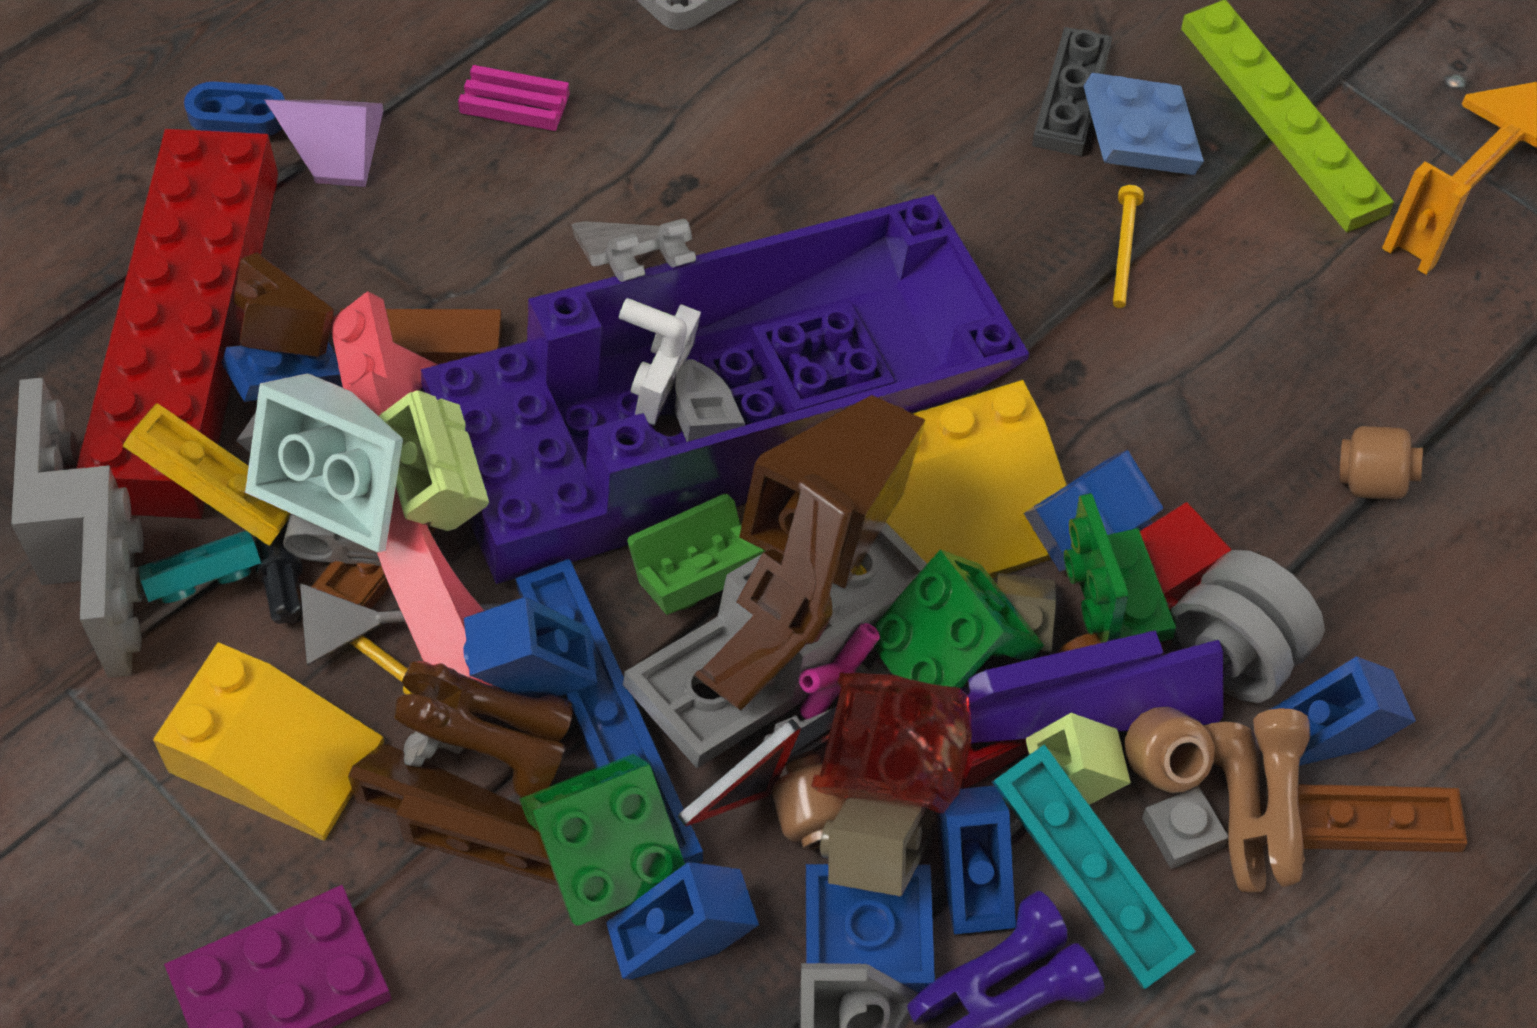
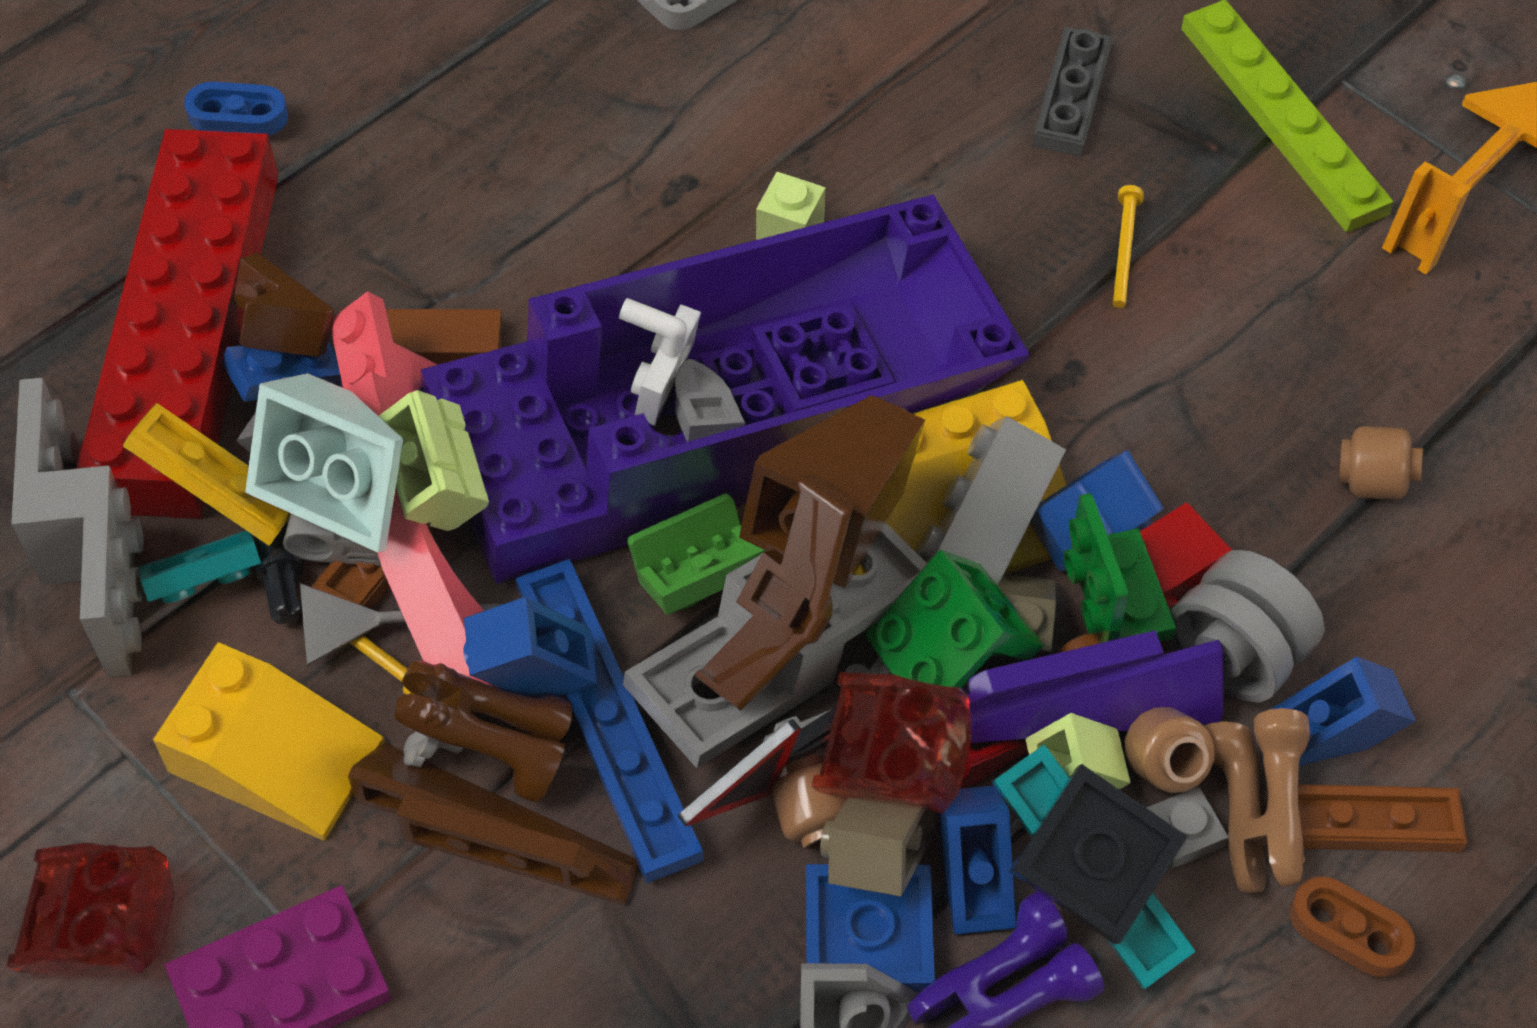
(95, 910): none -> clear red slope
(332, 136): lavender slope -> none
(517, 92): dark pink tile -> none
(605, 836): green bracket -> none
(621, 242): light grey flag -> none
(682, 920): blue slope -> none
(789, 206): none -> yellowish green brick
(822, 680): dark pink piece -> none
(995, 497): none -> light grey brick
(1098, 854): none -> black plate
(1143, 124): medium blue plate -> none
(1352, 924): none -> dark orange plate

